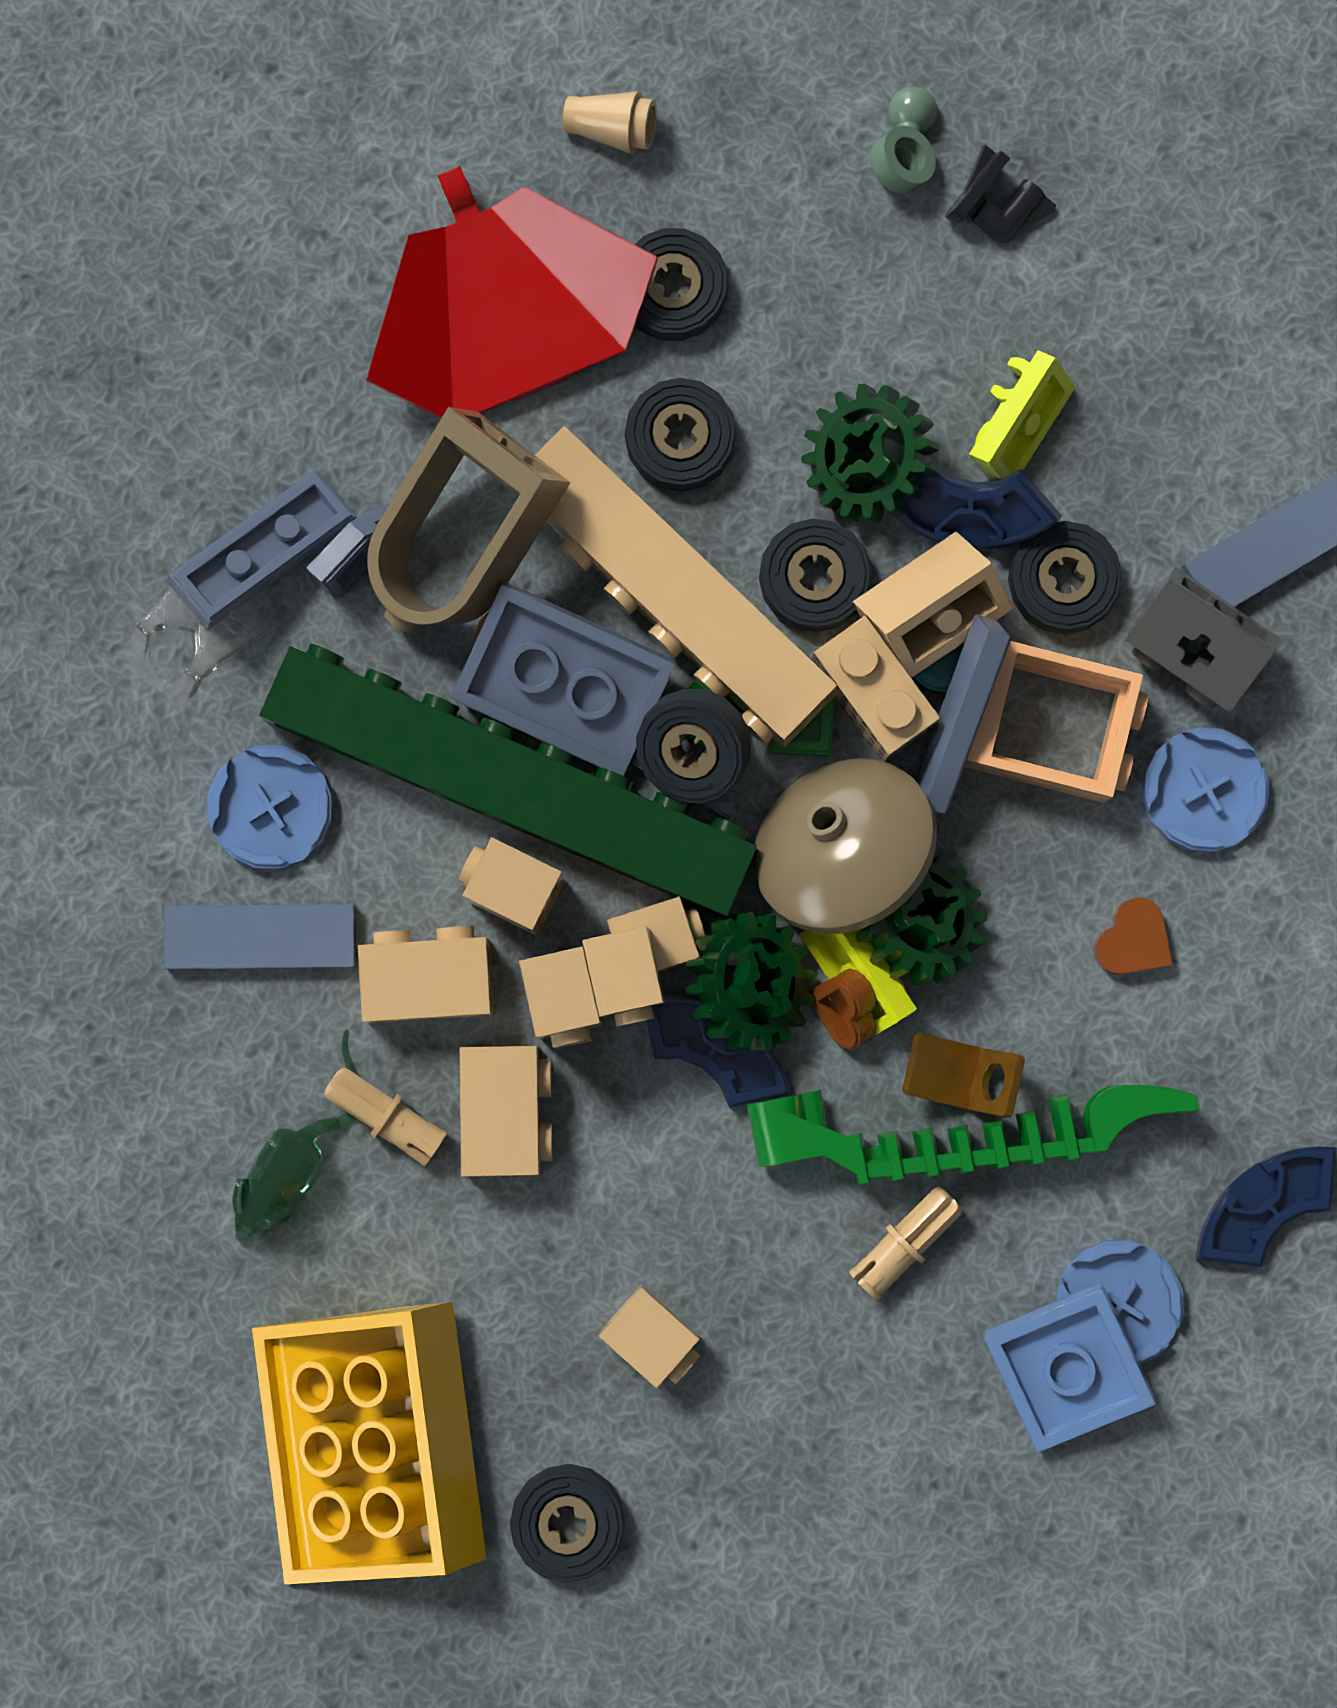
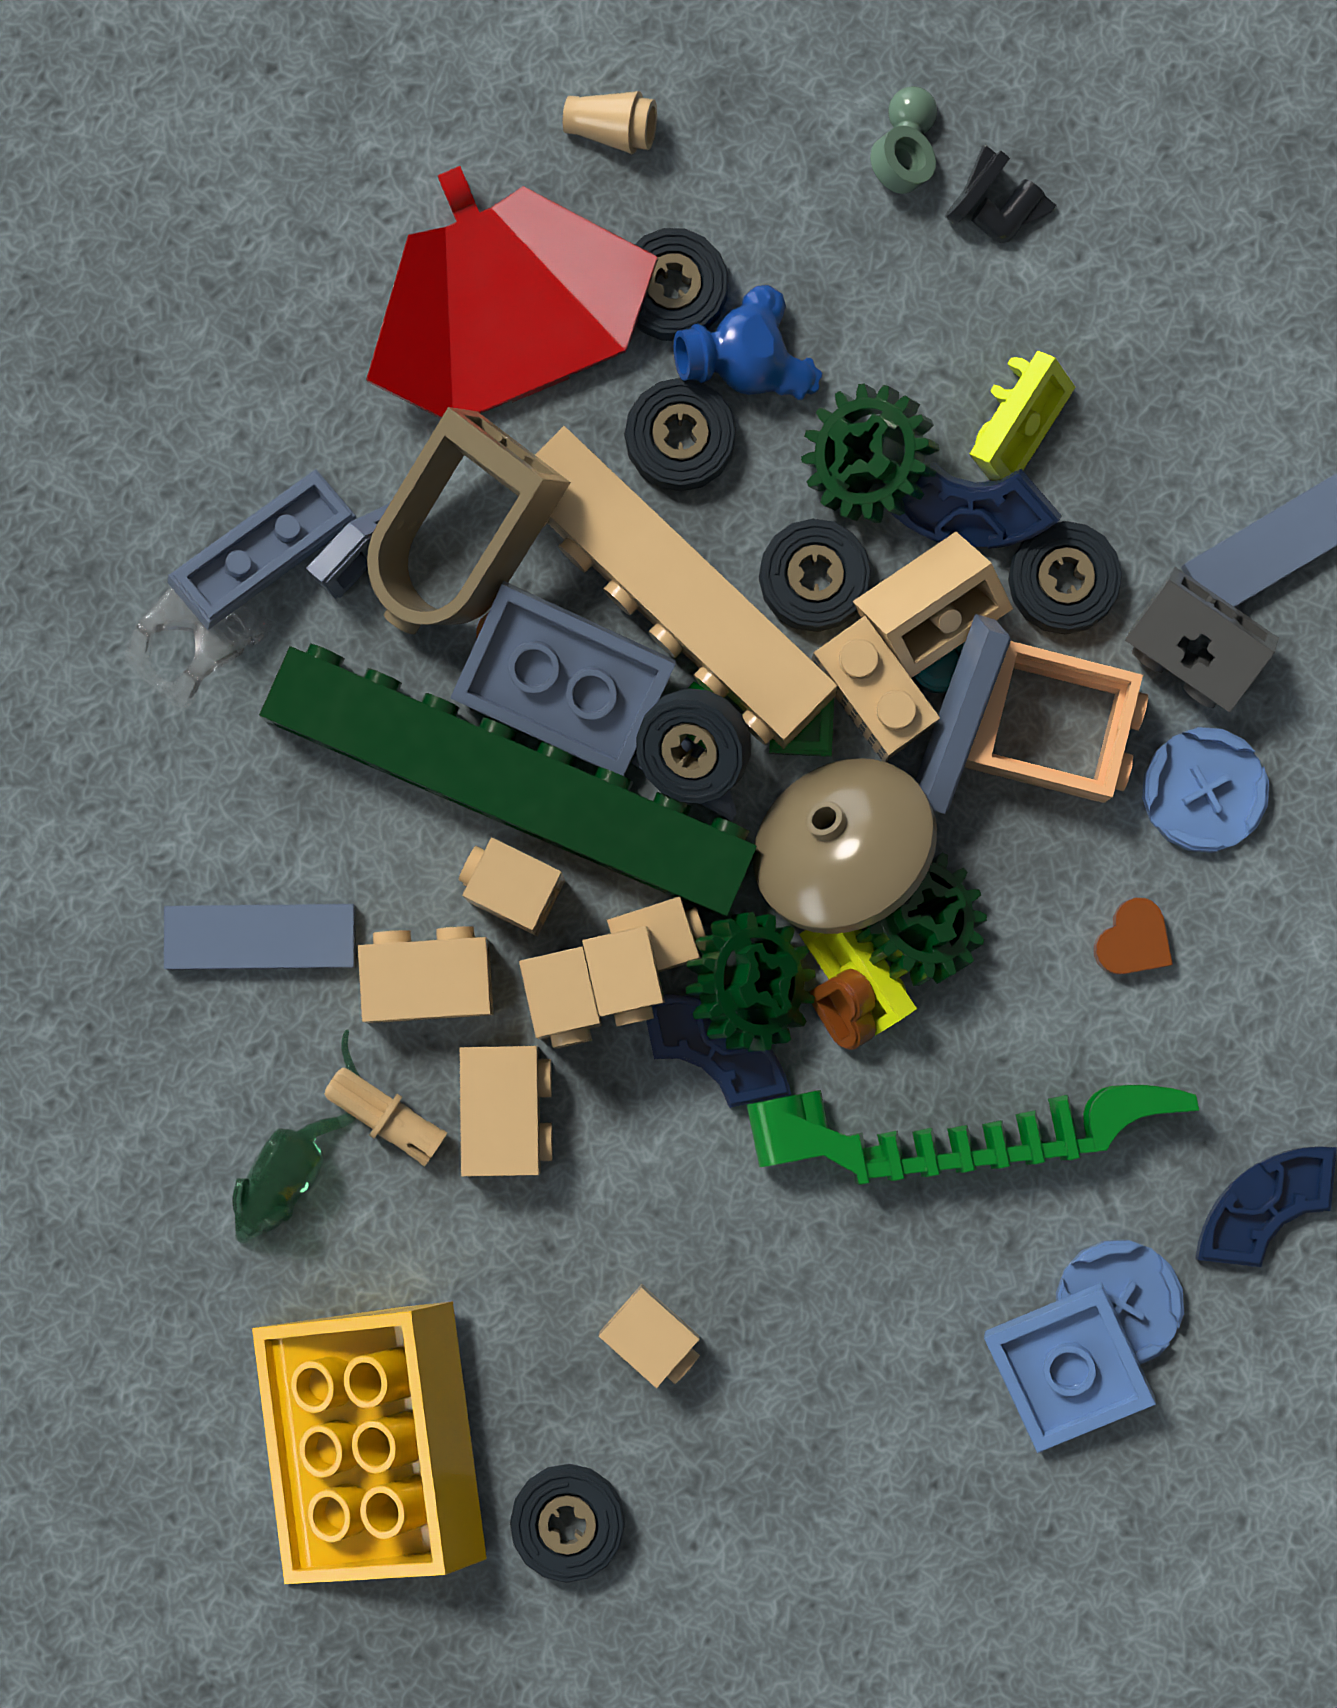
(270, 807): medium blue tile -> none
(747, 350): none -> blue animal
(906, 1242): tan axle -> none
(961, 1074): pearl gold bracket -> none

